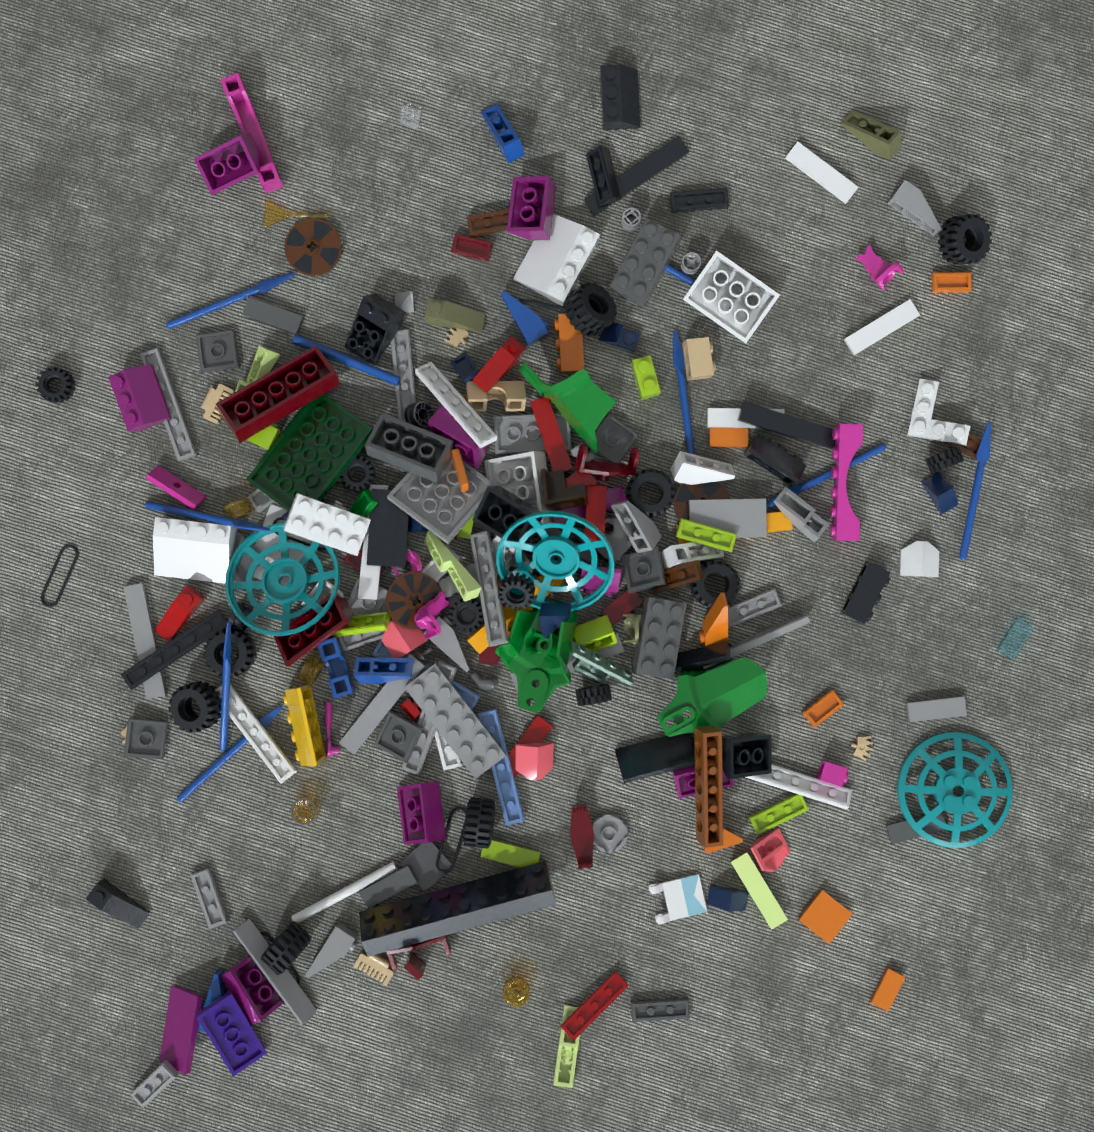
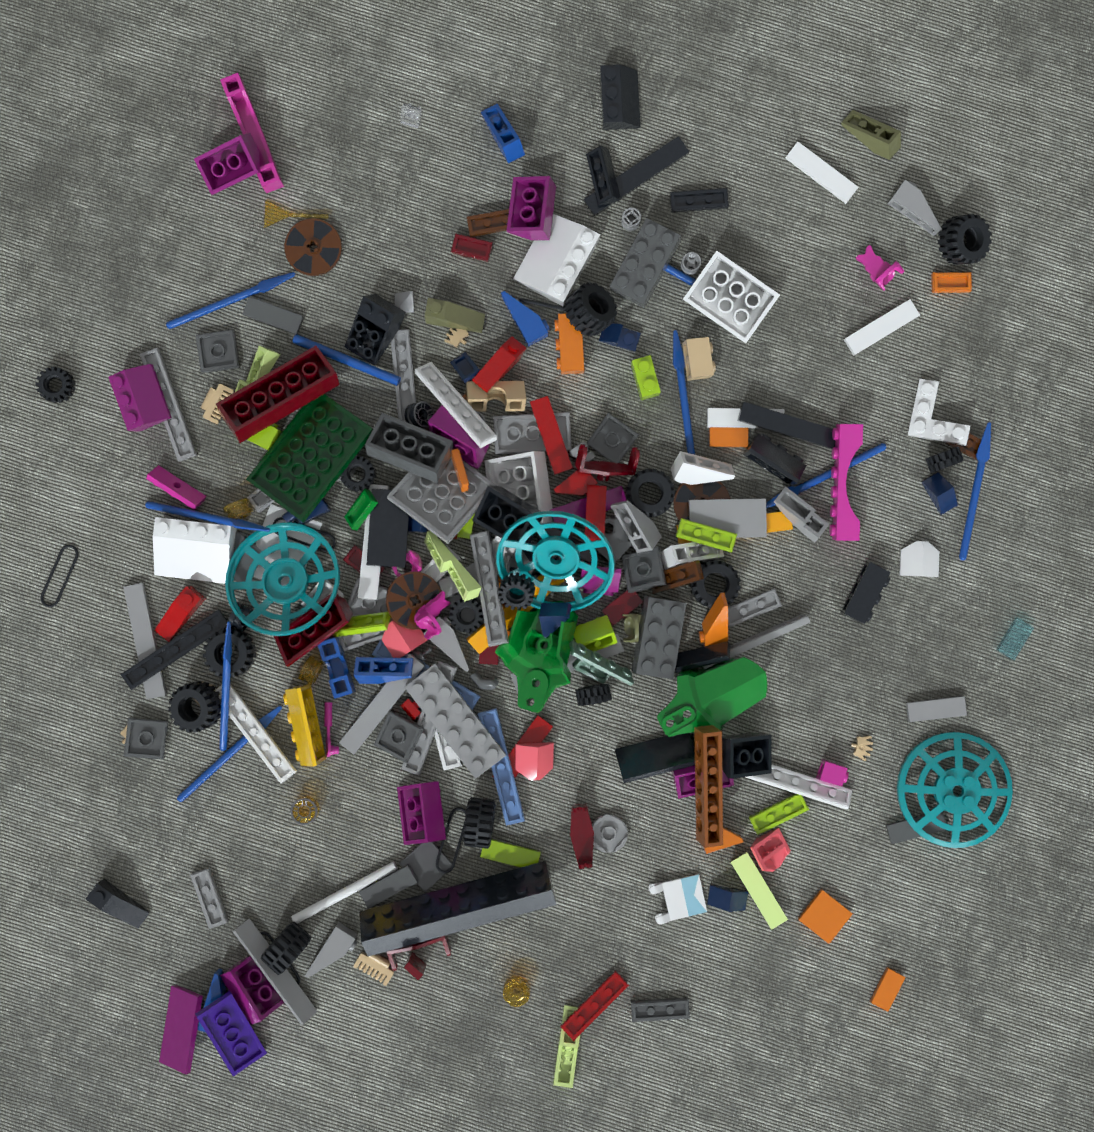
(154, 1083): light grey tile -> none
(326, 524): white plate -> none
(558, 495): dark brown panel -> none
(577, 400): green piece -> none
(823, 708): orange tile -> none

